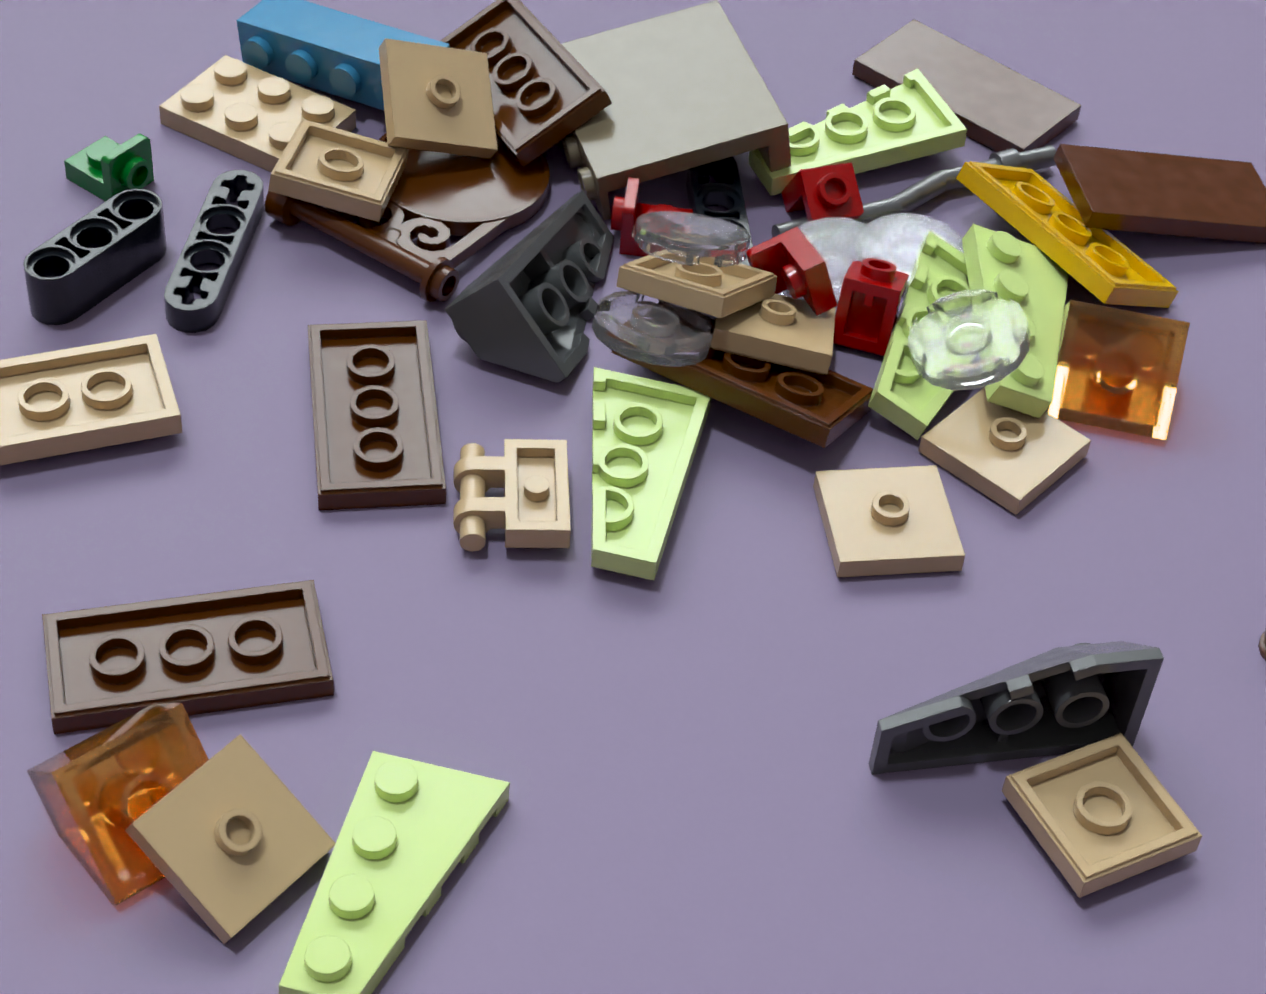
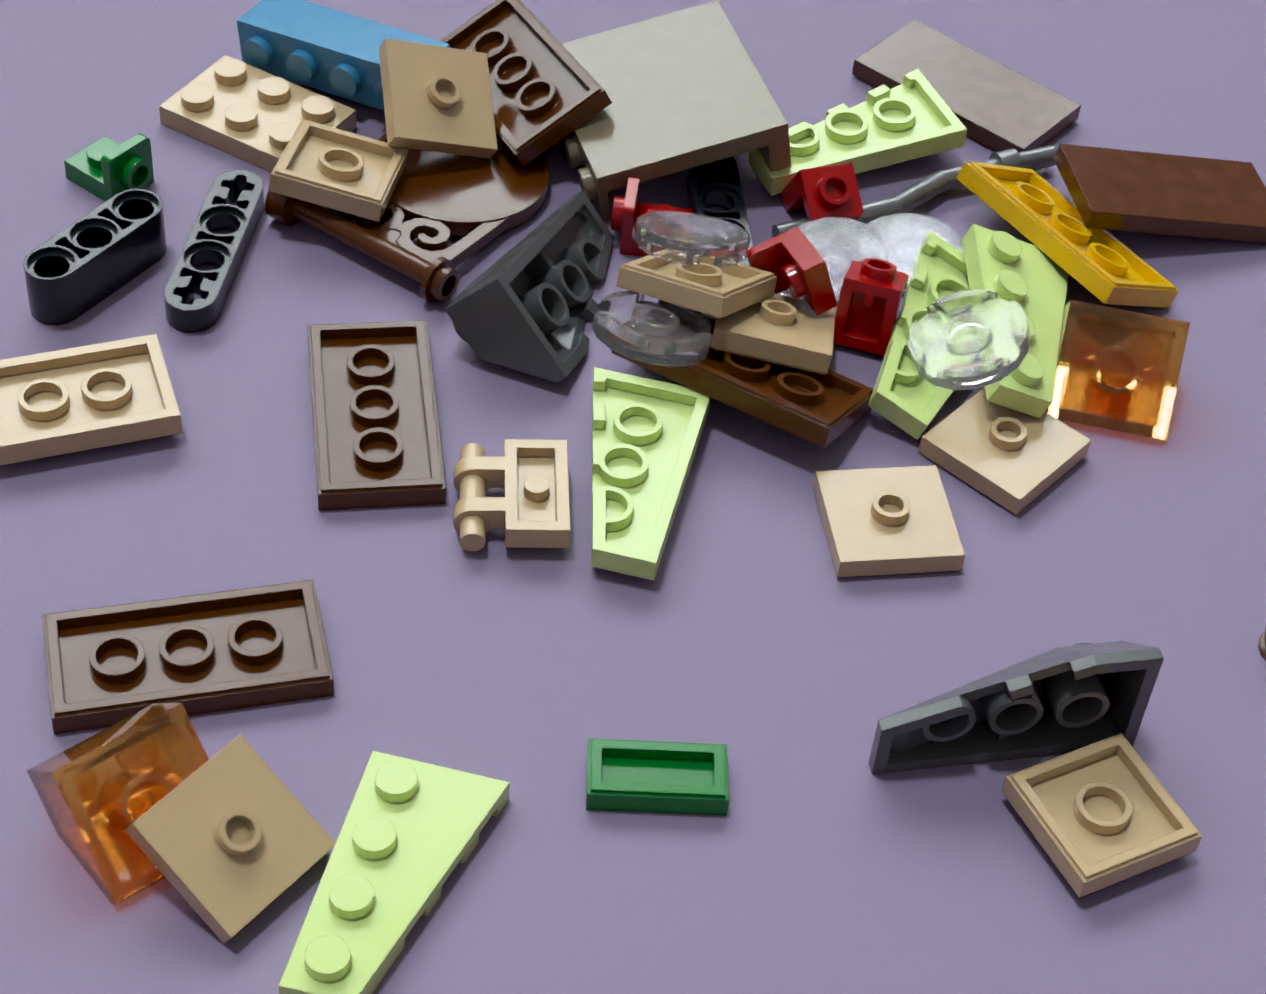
(657, 777): none -> green tile

